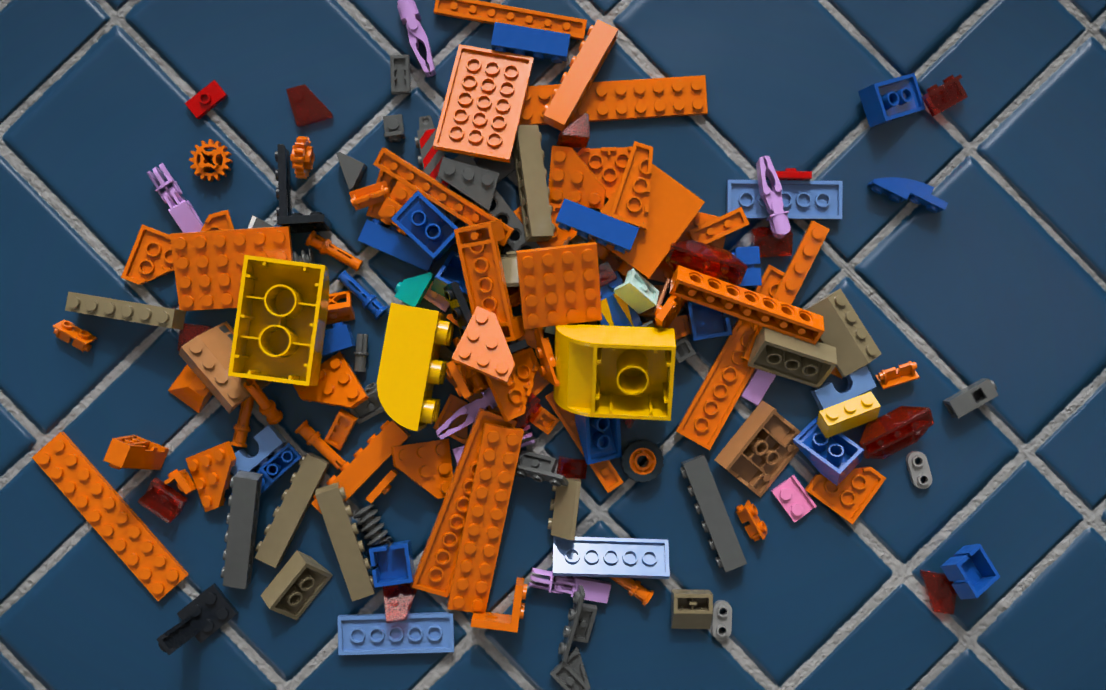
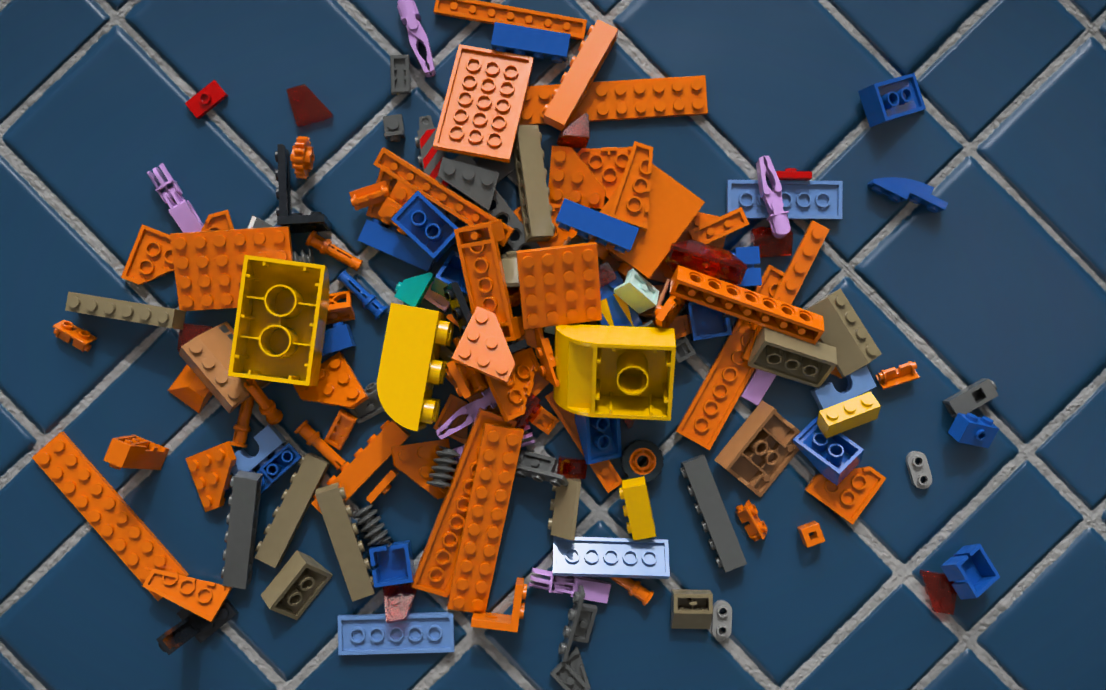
(163, 500): clear red bracket -> none
(184, 481): orange bracket -> none
(195, 595): none -> orange wing
(204, 164): orange gear -> none
(352, 170): dark grey slope -> none
(361, 353): dark grey axle -> none
(444, 467): none -> dark grey piece
(637, 508): none -> yellow brick
(793, 498): bright pink plate -> none
(814, 539): none -> orange piece
(895, 431): clear red wedge -> none
(944, 96): clear red bracket -> none
(973, 430): none -> blue brick

